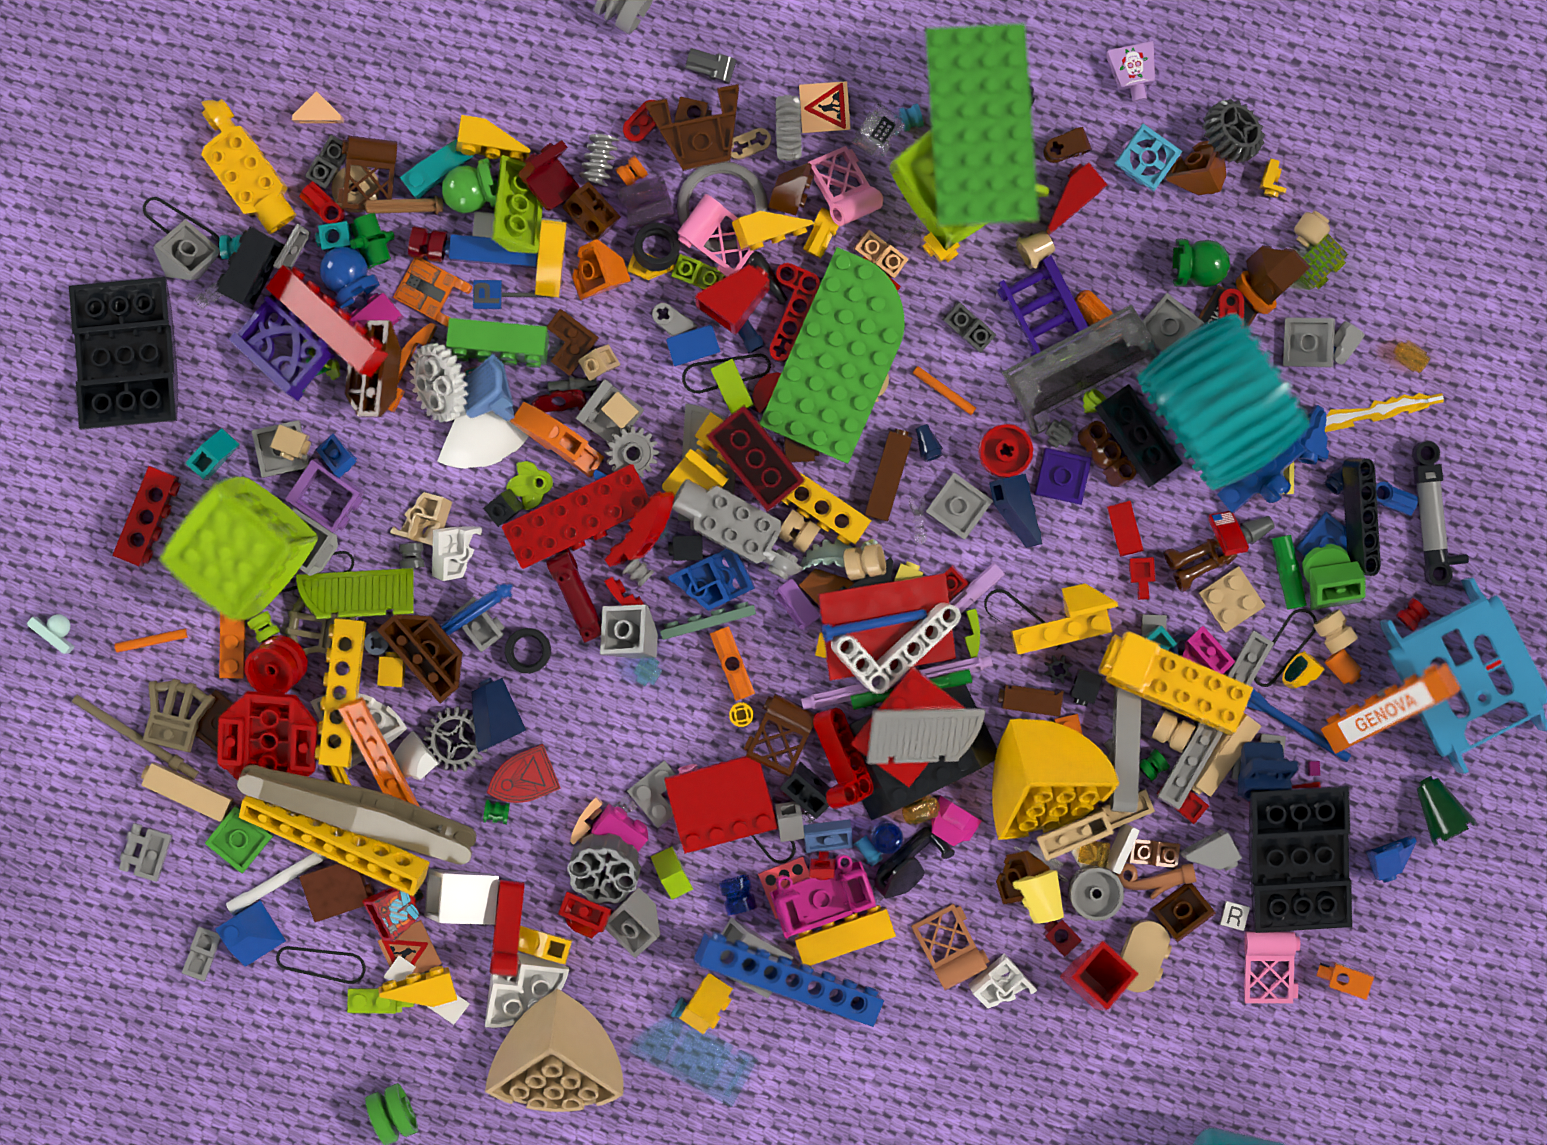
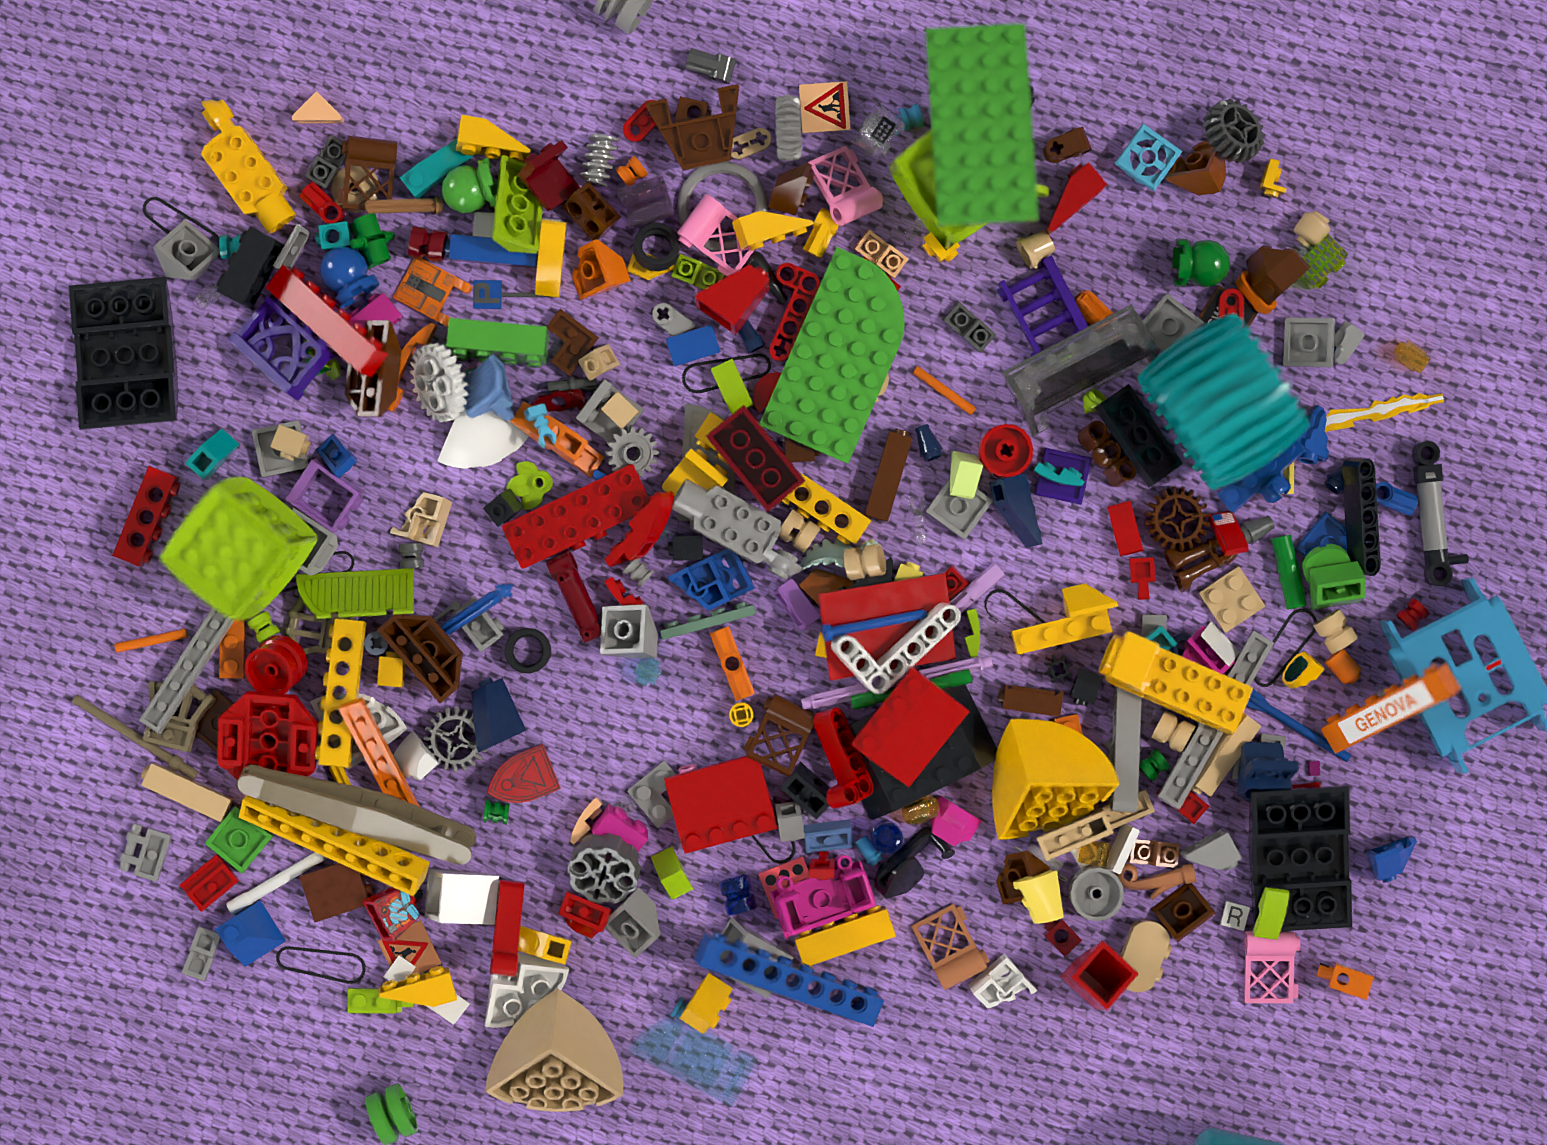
(53, 631): light aqua tile -> none
(186, 671): none -> light grey tile
(209, 882): none -> red plate
(452, 551): white slope -> none
(454, 606): none -> light grey hinge
(538, 413): none -> medium azure piece
(922, 734): light grey piece -> none
(964, 474): none -> yellowish green slope
(1059, 433): dark grey gear -> none
(1066, 477): none -> teal slope
(1133, 68): lavender torso -> none
(1176, 507): none -> reddish brown gear
(1220, 643): none -> white sticker
(1272, 913): none -> lime slope
(1442, 811): dark green cone -> none

